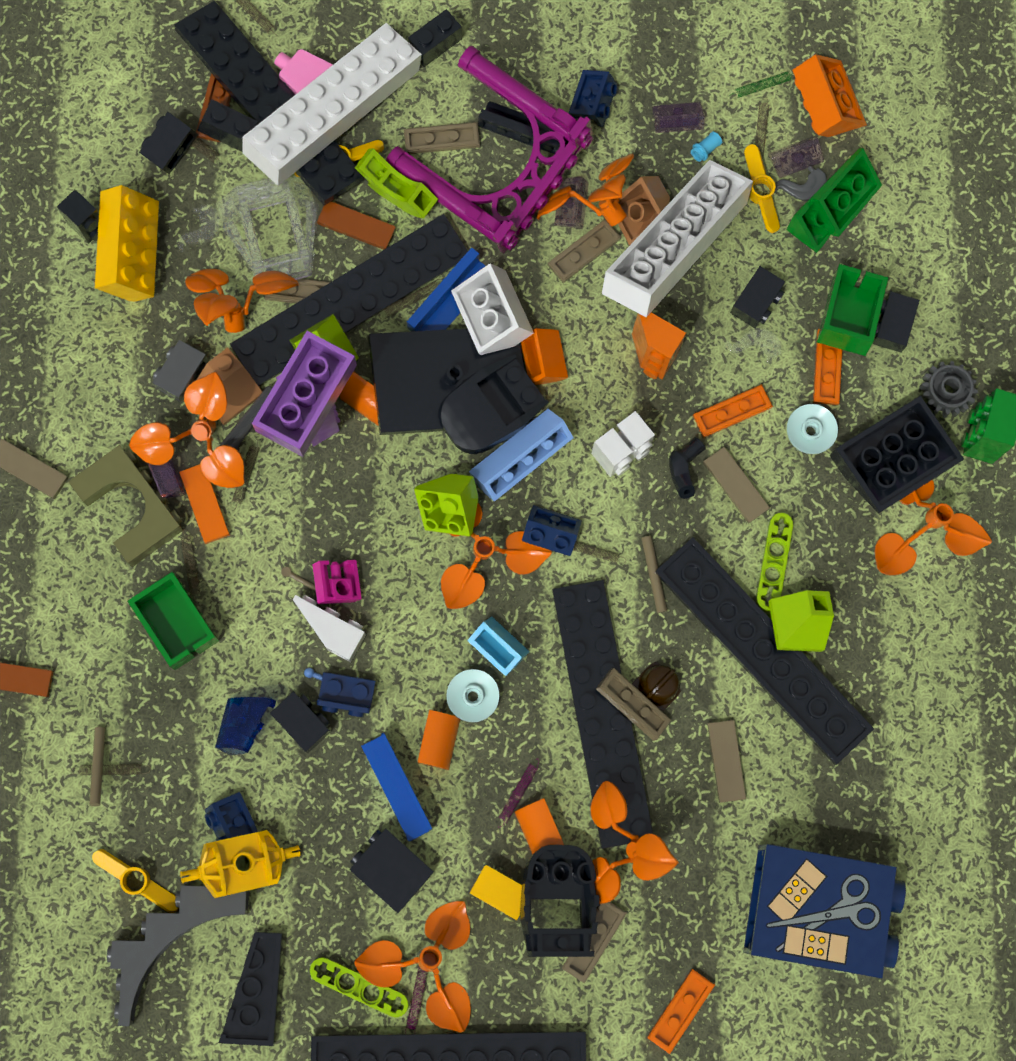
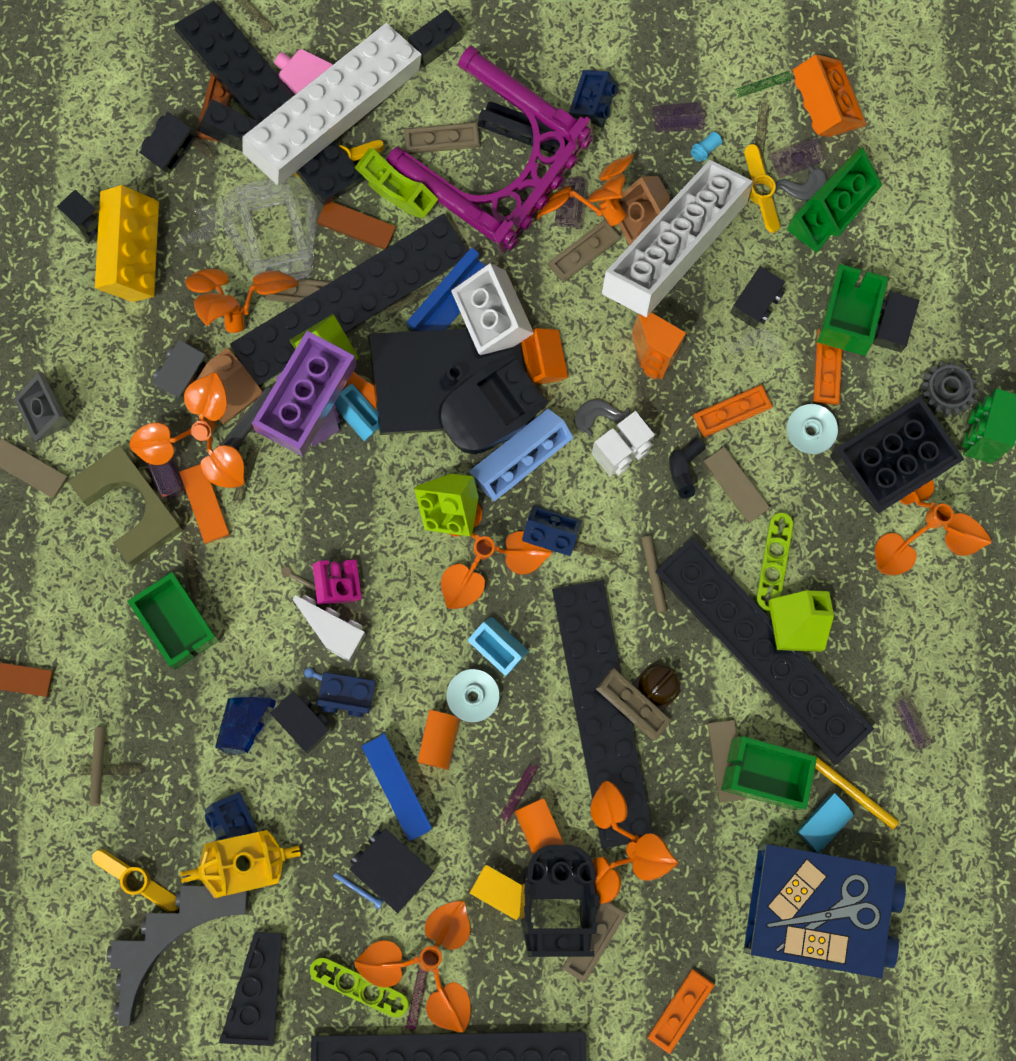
(41, 408): none -> dark grey slope
(357, 412): none -> medium azure brick
(378, 902): none -> medium blue piece
(592, 409): none -> dark grey piece
(769, 773): none -> green piece
(824, 823): none -> medium azure brick
(856, 794): none -> yellow bar
(913, 723): none -> slope

